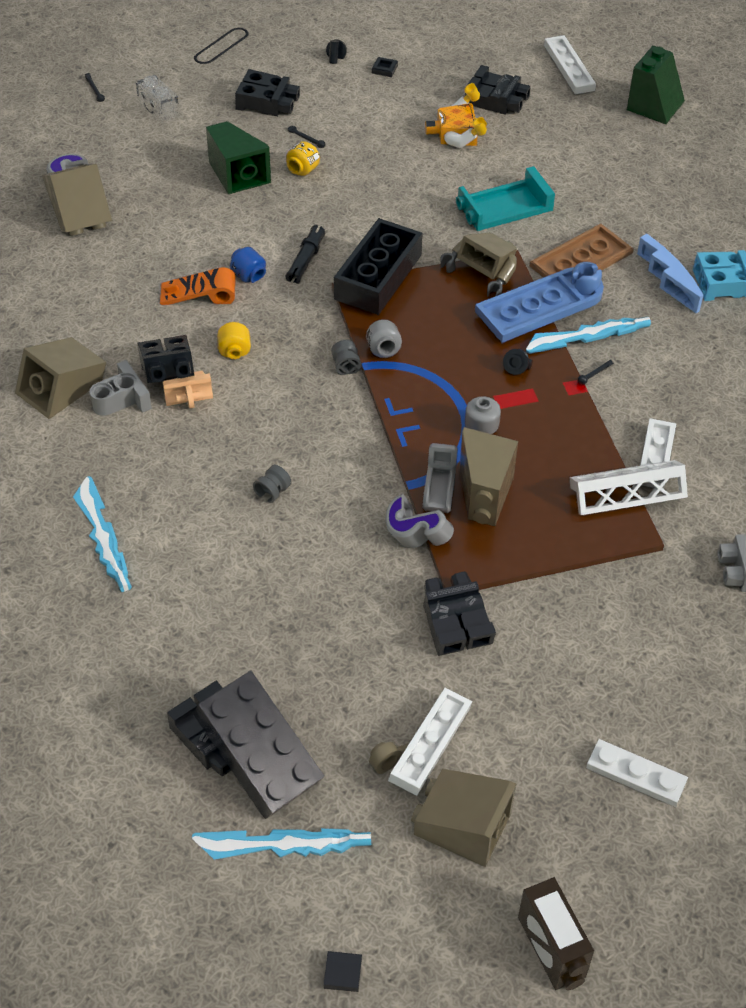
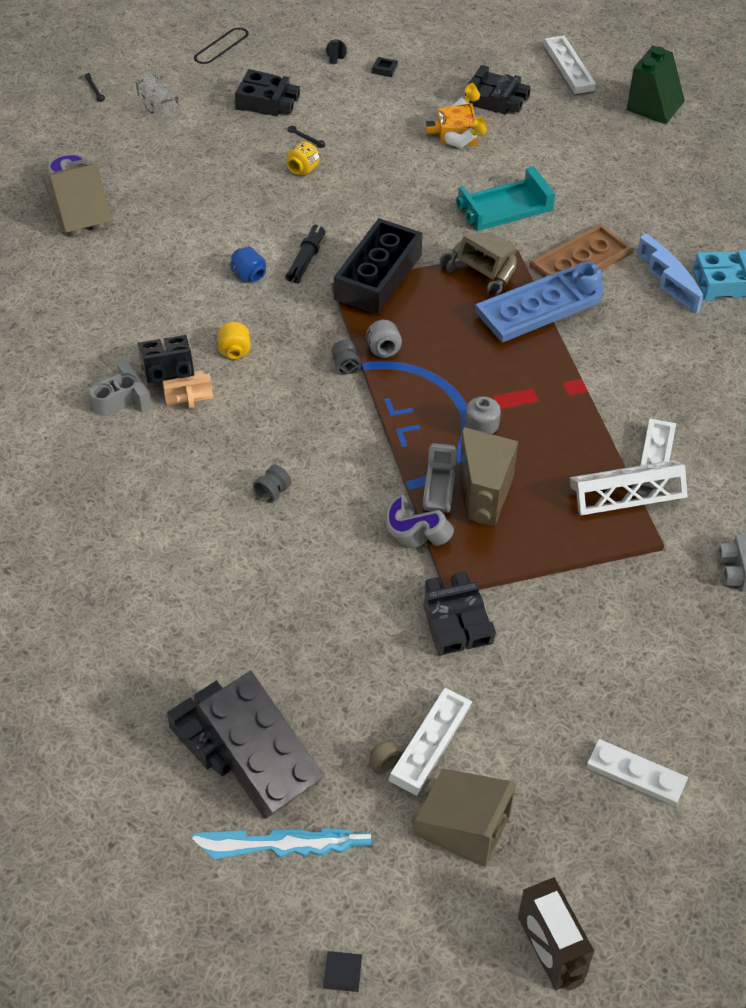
(57, 374): dark tan slope -> none
(103, 533): medium azure sword -> none
(216, 283): orange door -> none
(237, 157): dark green slope -> none
(516, 361): black plate -> none
(583, 379): black hinge -> none
(586, 333): medium azure sword -> none

